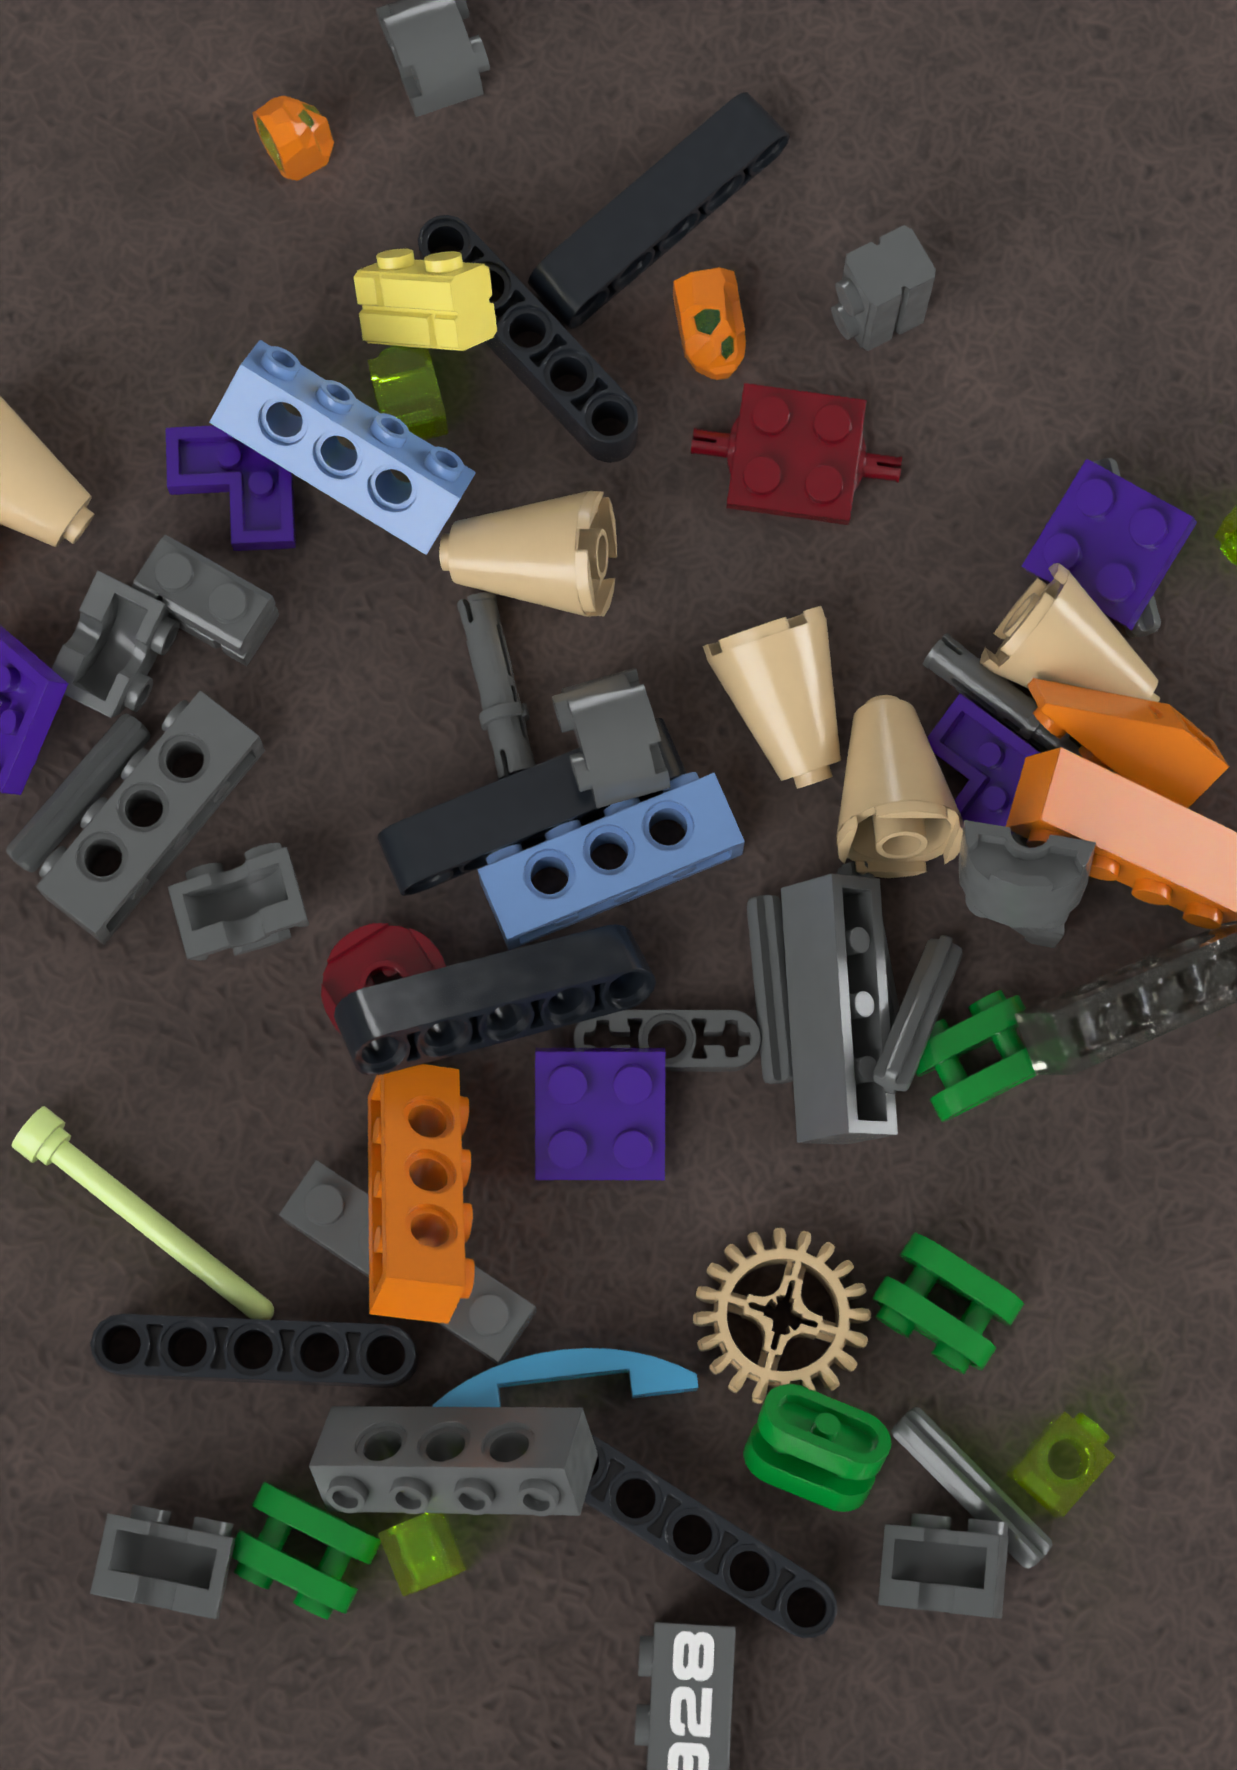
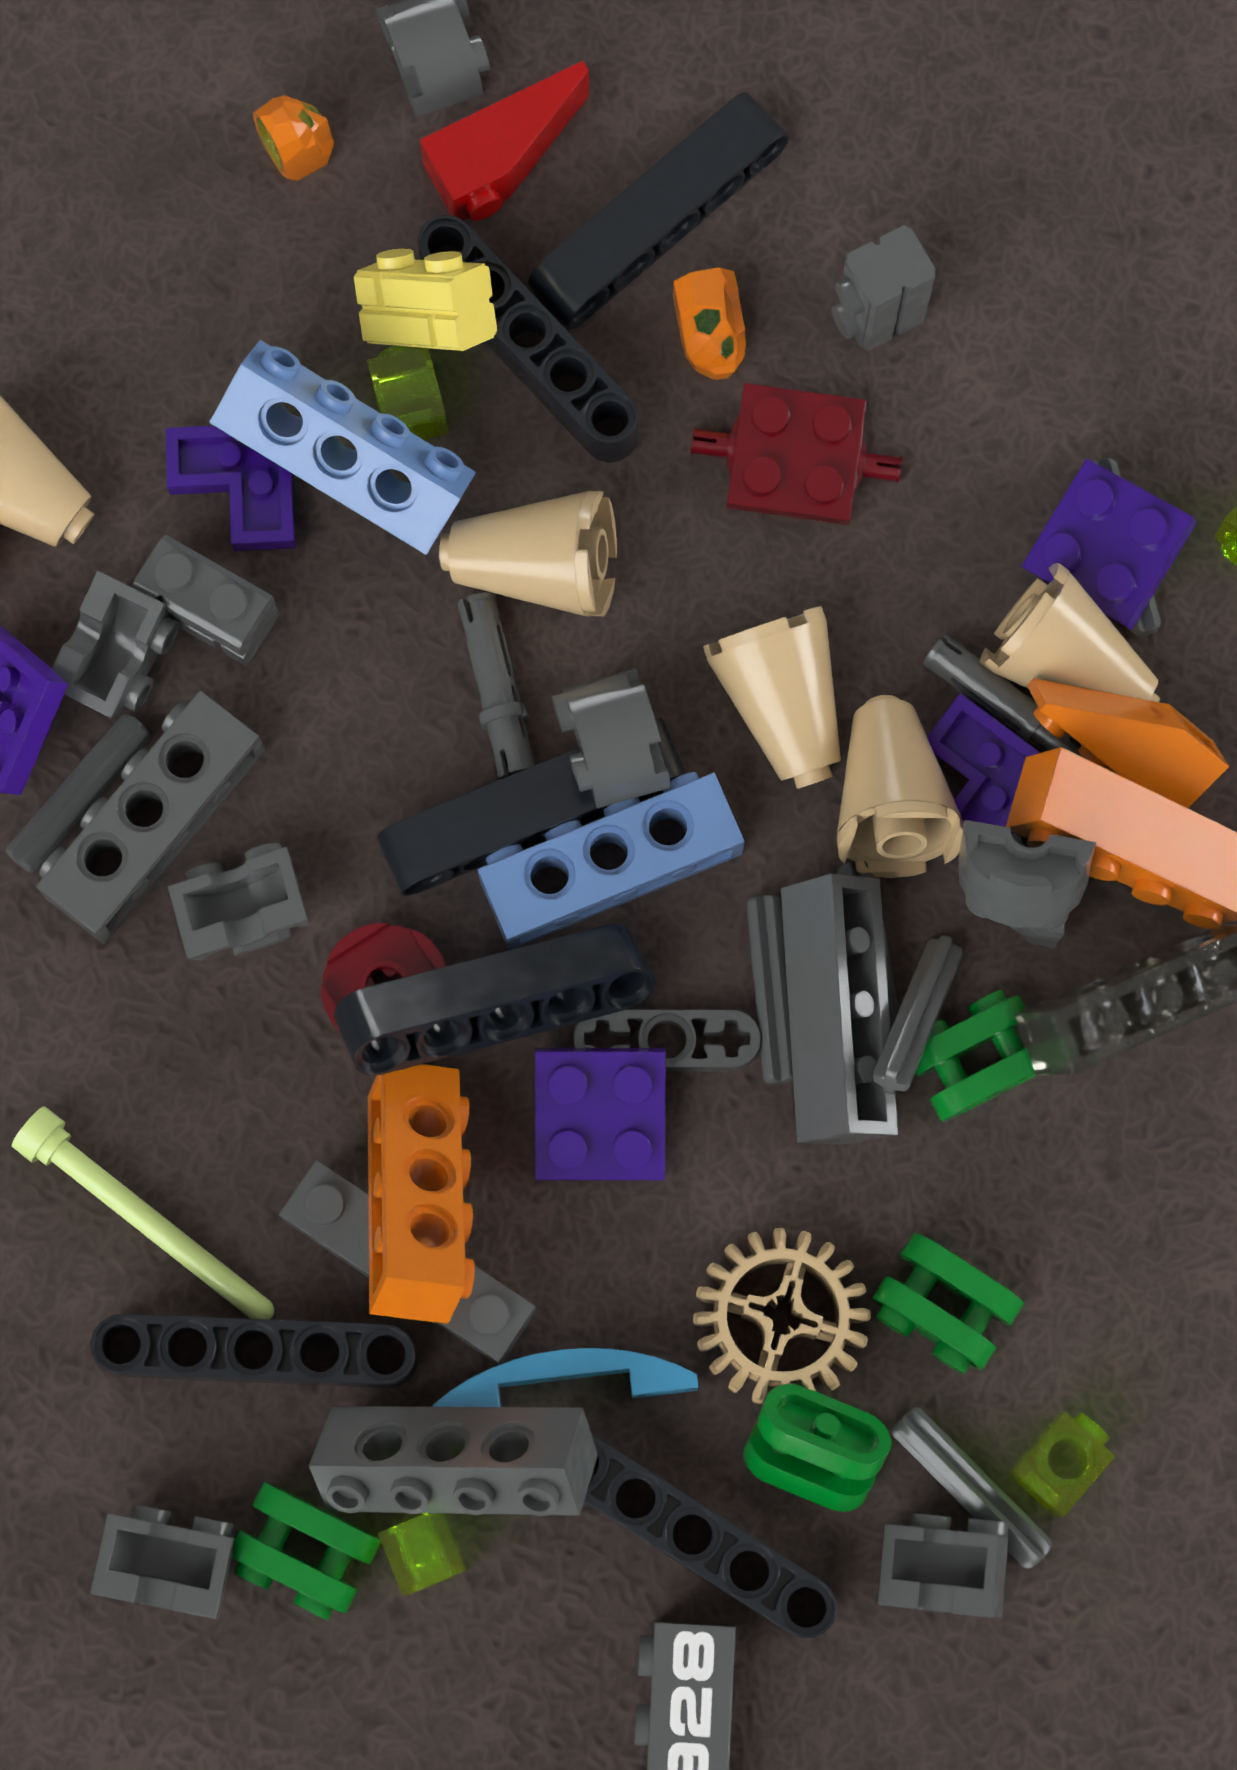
(494, 149): none -> red slope

